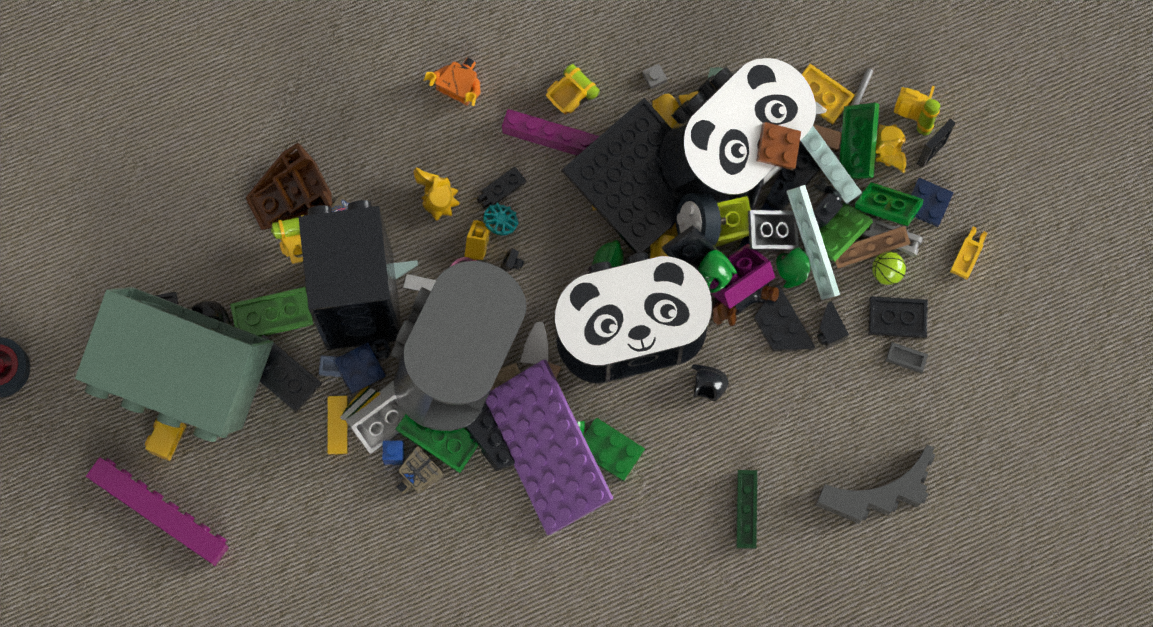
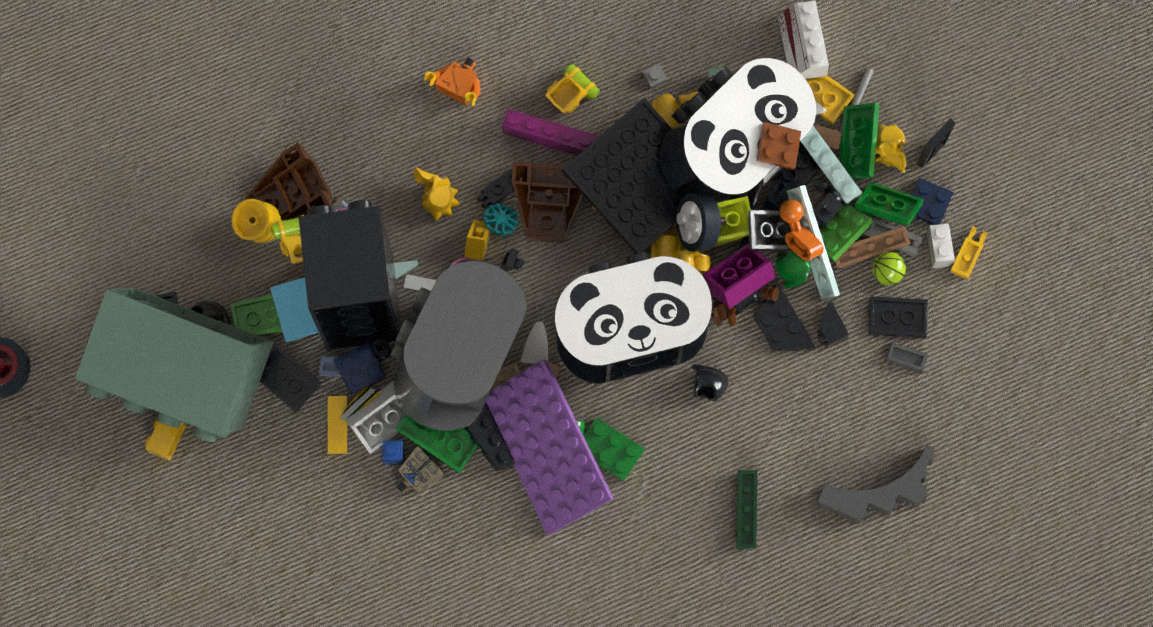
(157, 511): magenta brick -> none
(254, 220): none -> yellow wheel
(293, 309): none -> medium azure tile
(545, 200): none -> reddish brown wedge
(611, 253): green piece -> none
(689, 246): black tile -> none
(716, 266): green piece -> none
(800, 238): none -> orange beam
(804, 39): none -> white slope
(918, 107): yellow piece -> none
(940, 245): none -> white brick

